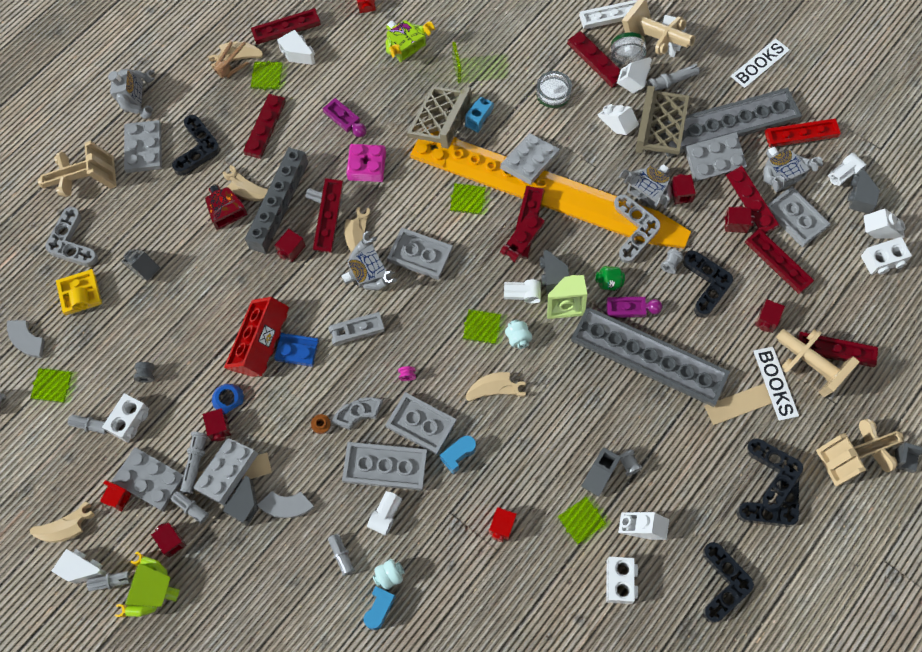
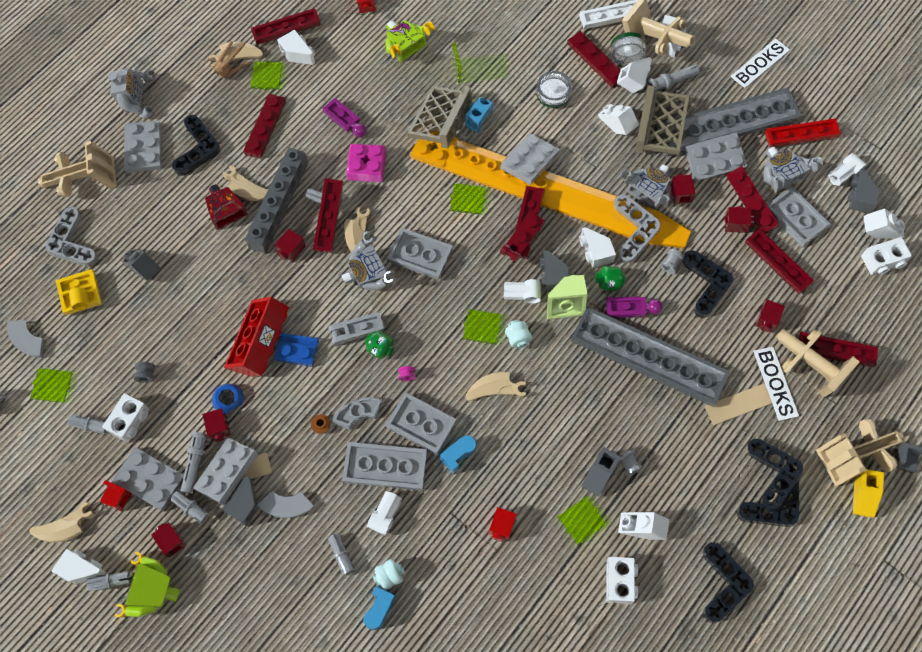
(379, 344): none -> green head
(598, 248): none -> white slope
(867, 493): none -> yellow slope

